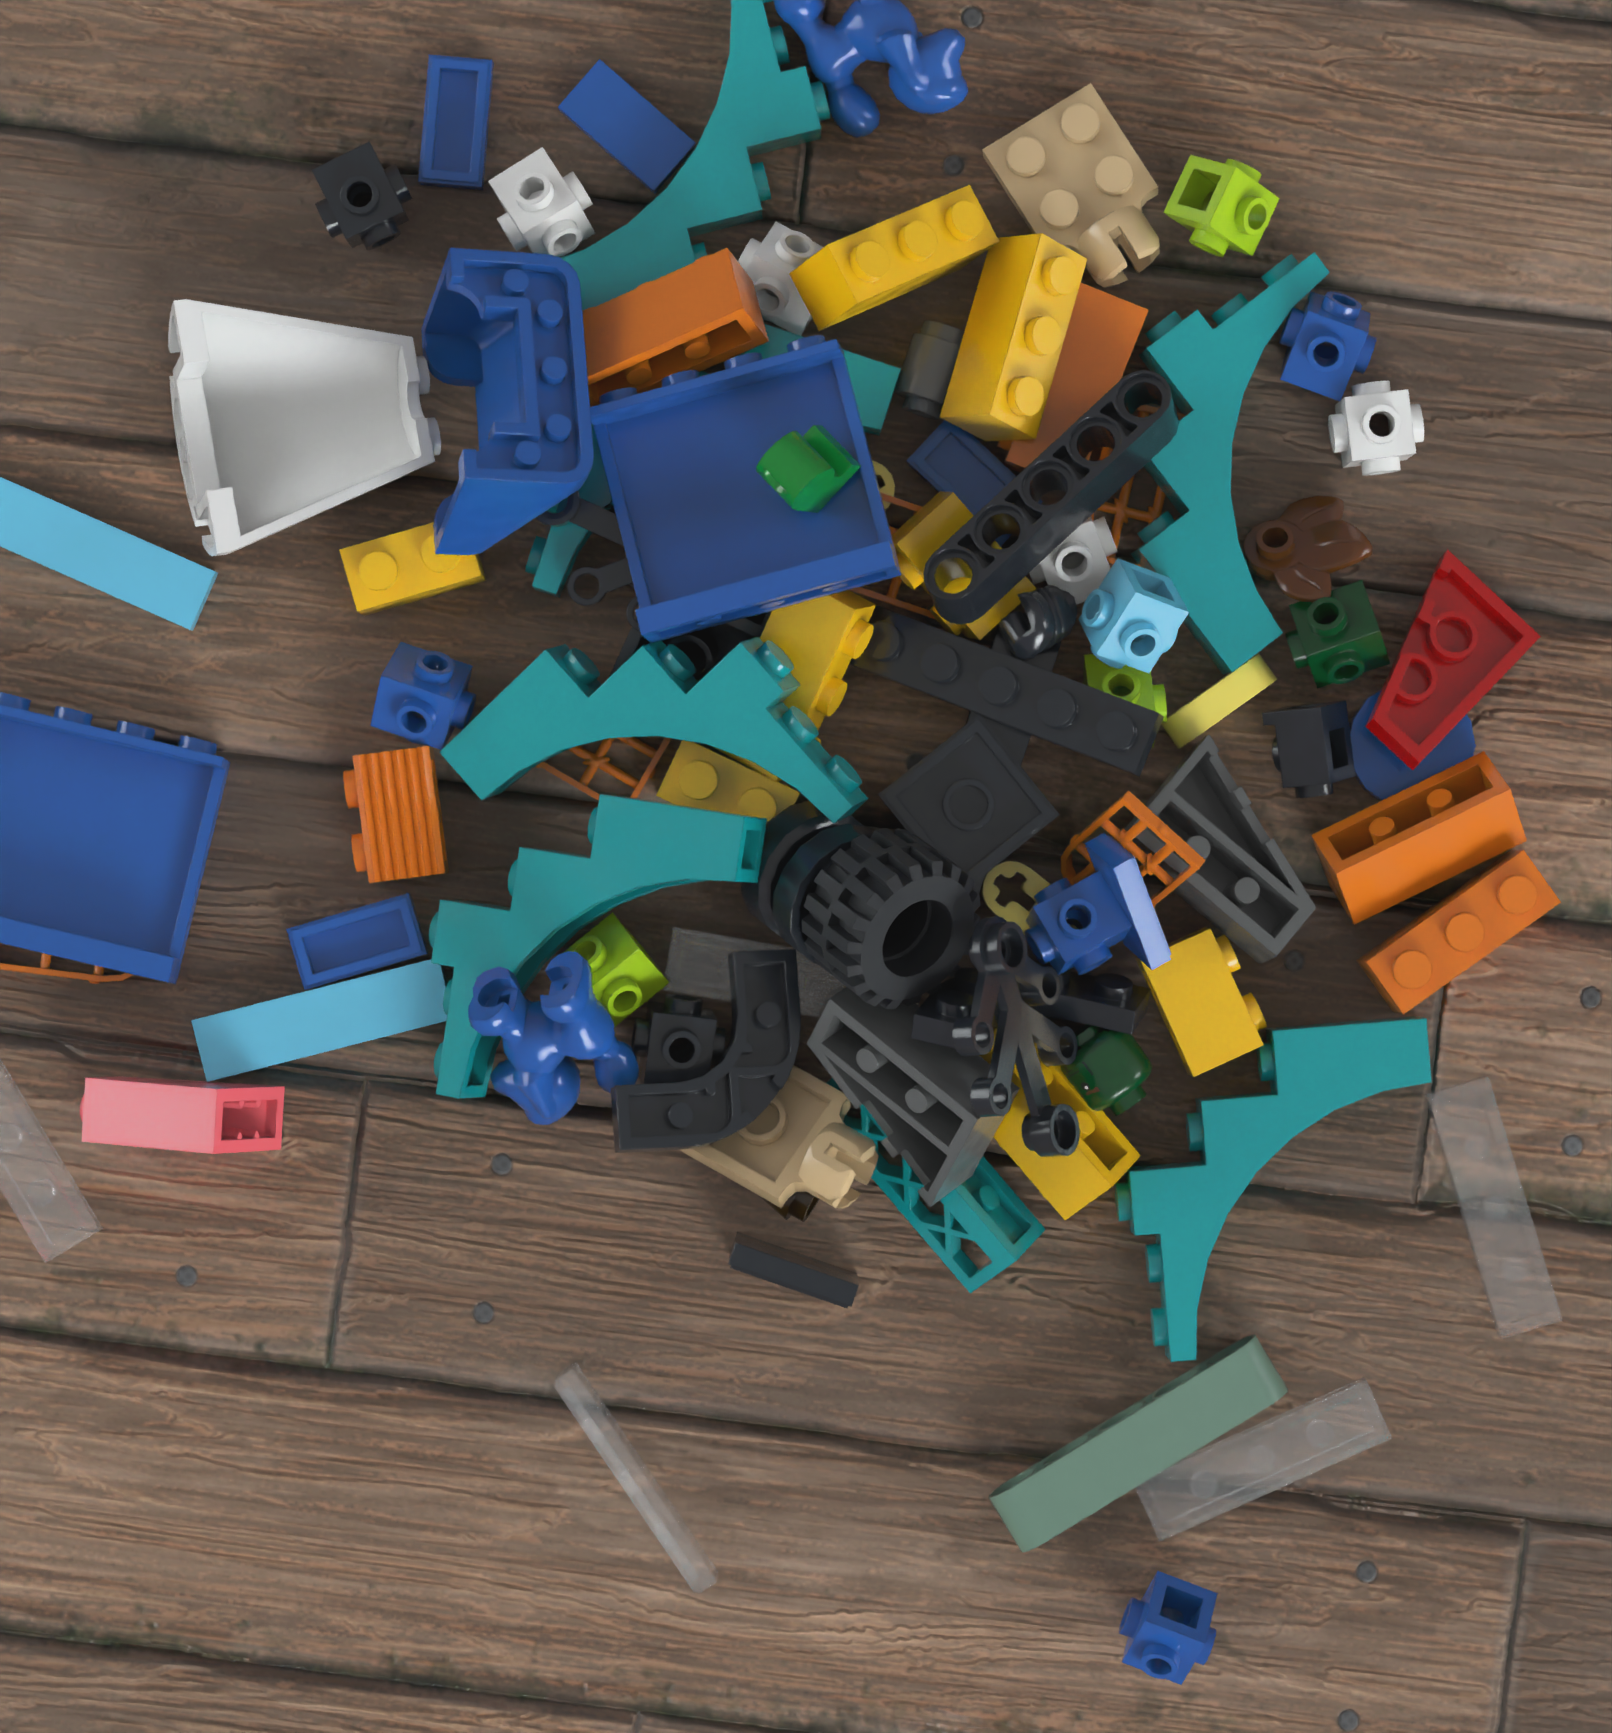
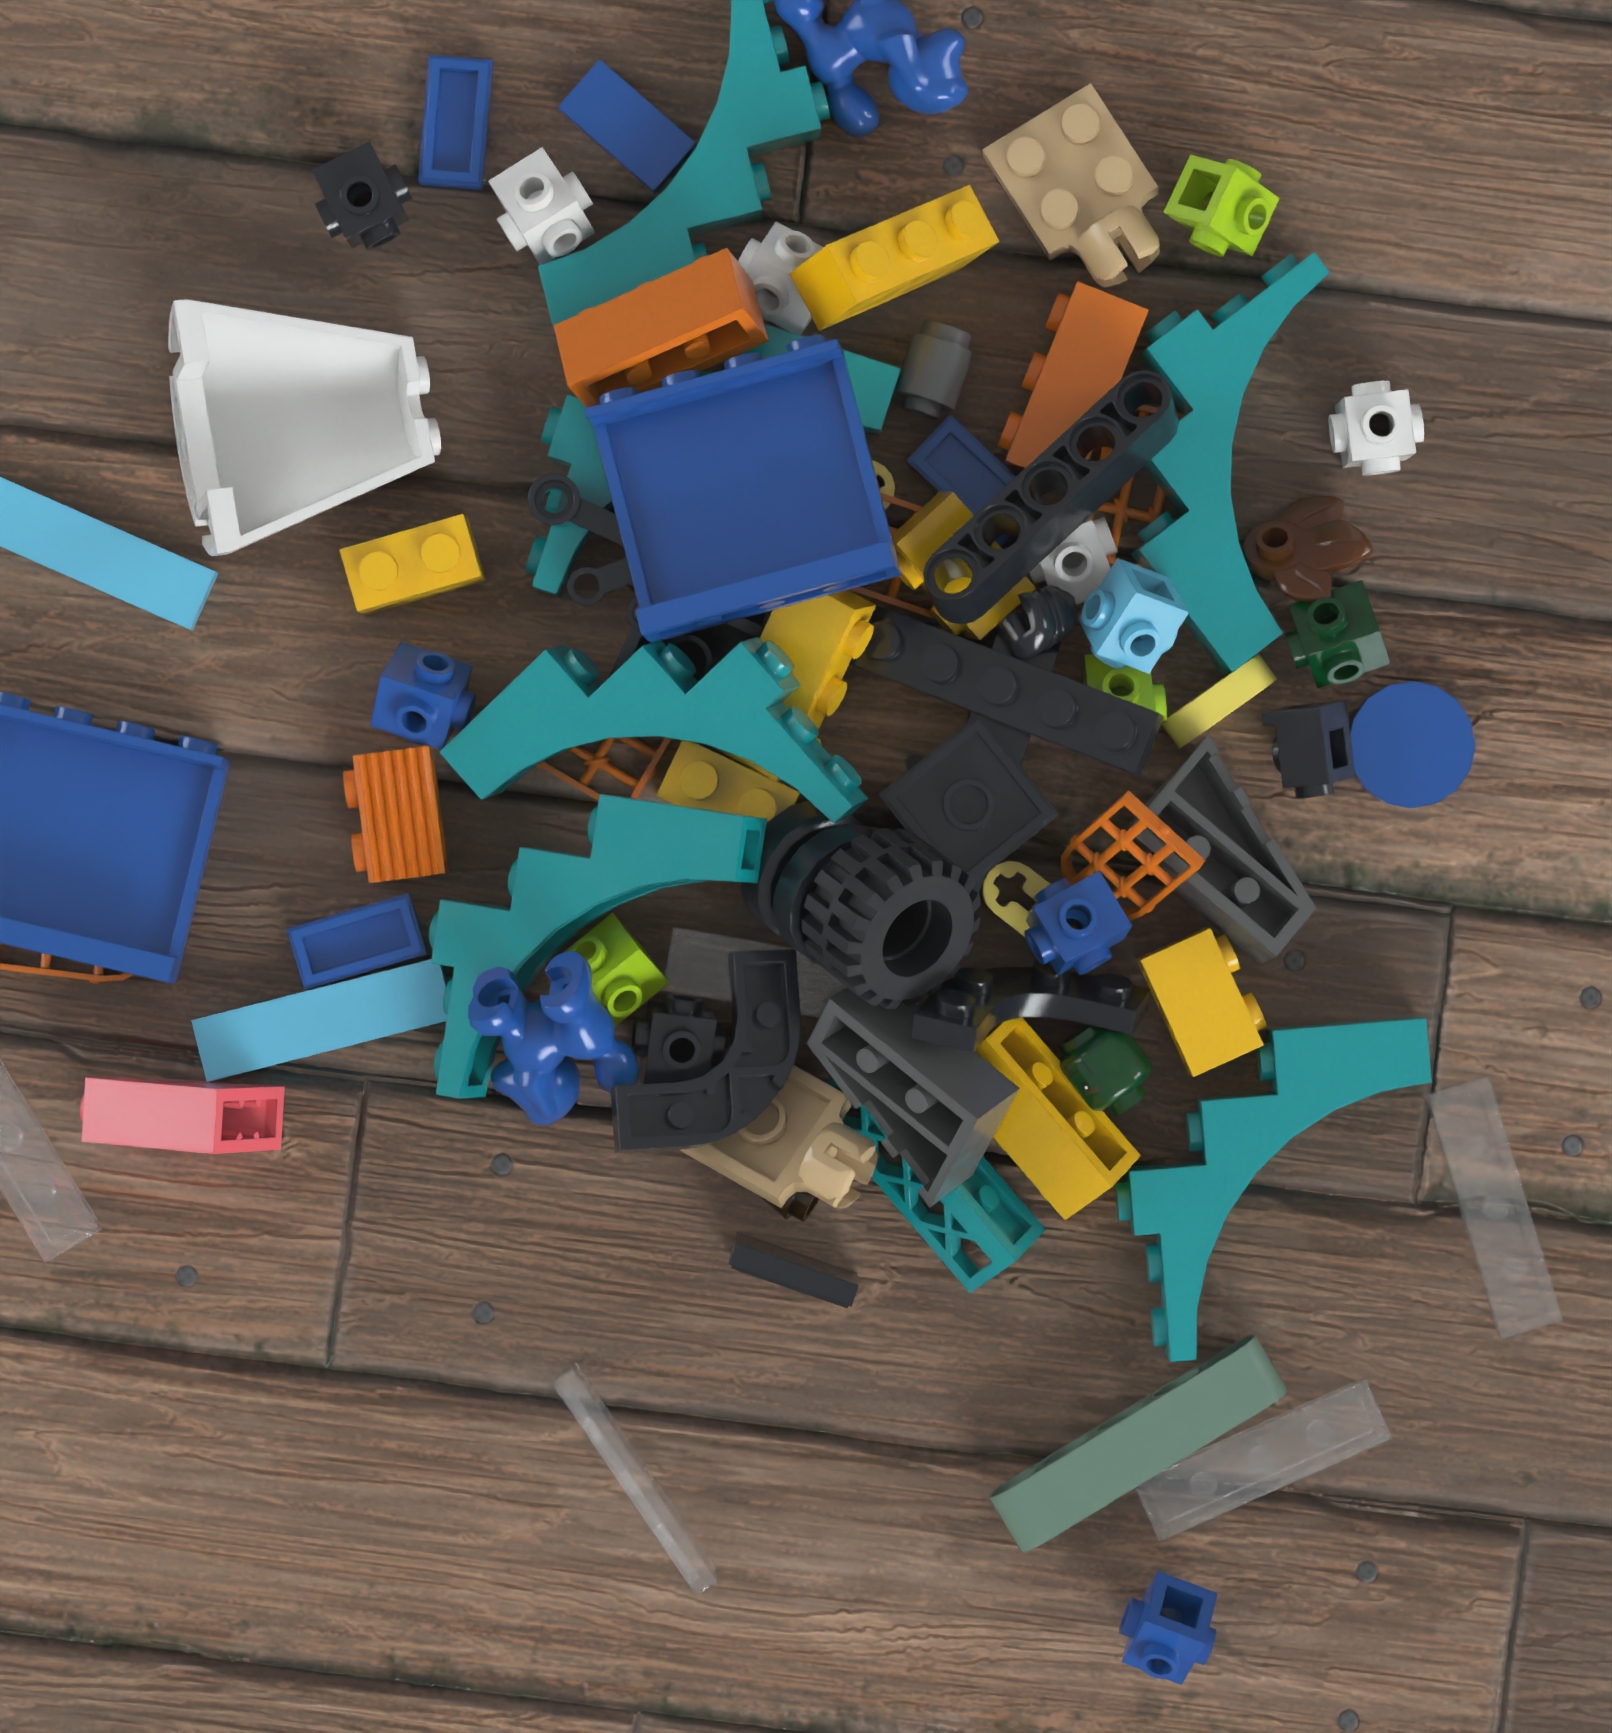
(519, 339): blue windscreen -> none
(807, 468): green leg -> none
(1001, 959): black plant -> none
(1013, 338): yellow brick -> none
(1127, 884): tile -> none
(1326, 343): blue brick -> none
(1419, 837): orange brick -> none
(1447, 662): red wing -> none
(1458, 931): orange brick -> none

